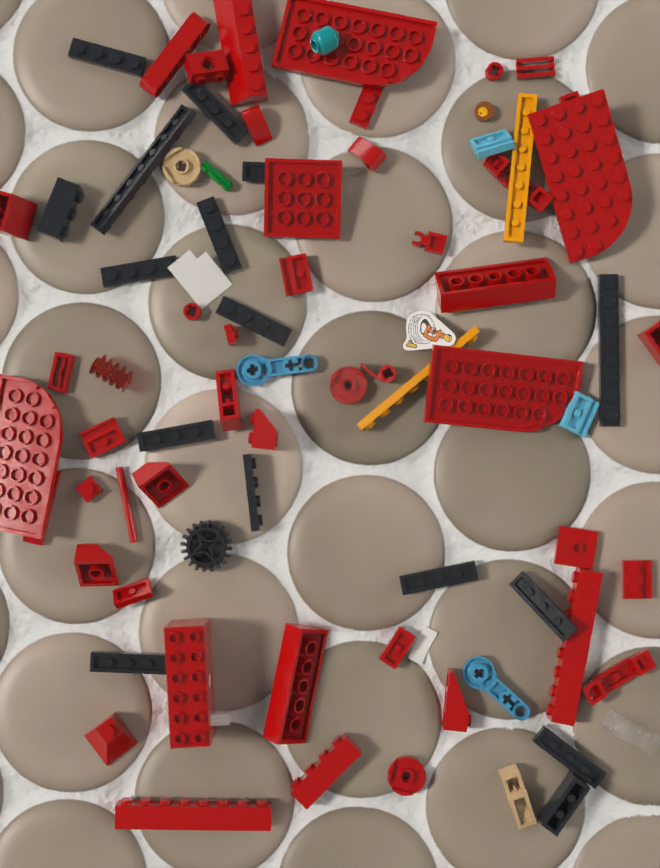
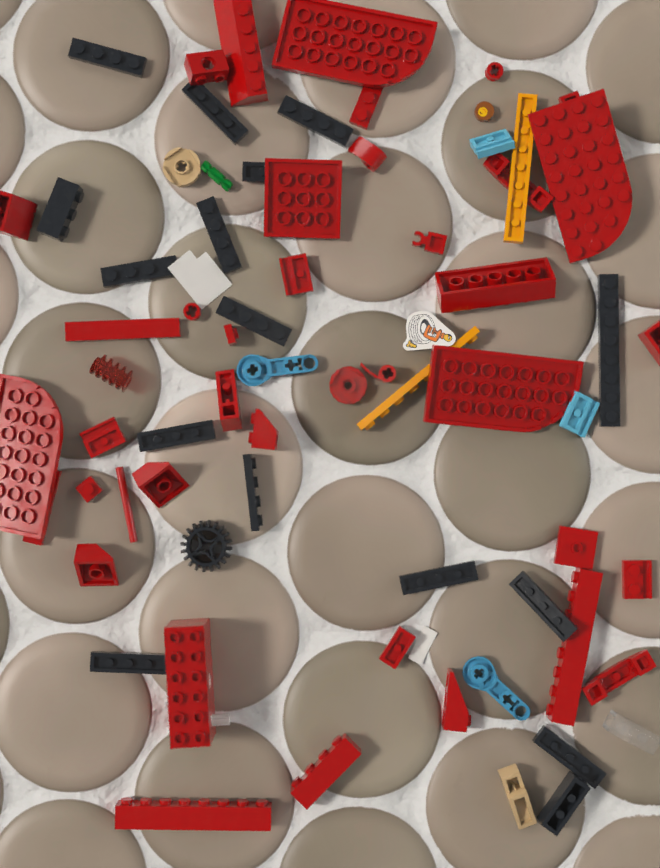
(61, 372): red tile -> none
(111, 738): red slope -> none
(122, 329): none -> red tile
(132, 593): red plate -> none
(143, 169): black plate -> none
(174, 55): red beam -> none
(256, 125): red panel -> none
(295, 684): red slope -> none
(315, 121): none -> black plate
(324, 40): teal head -> none
(408, 785): red plate -> none
(538, 60): red tile -> none

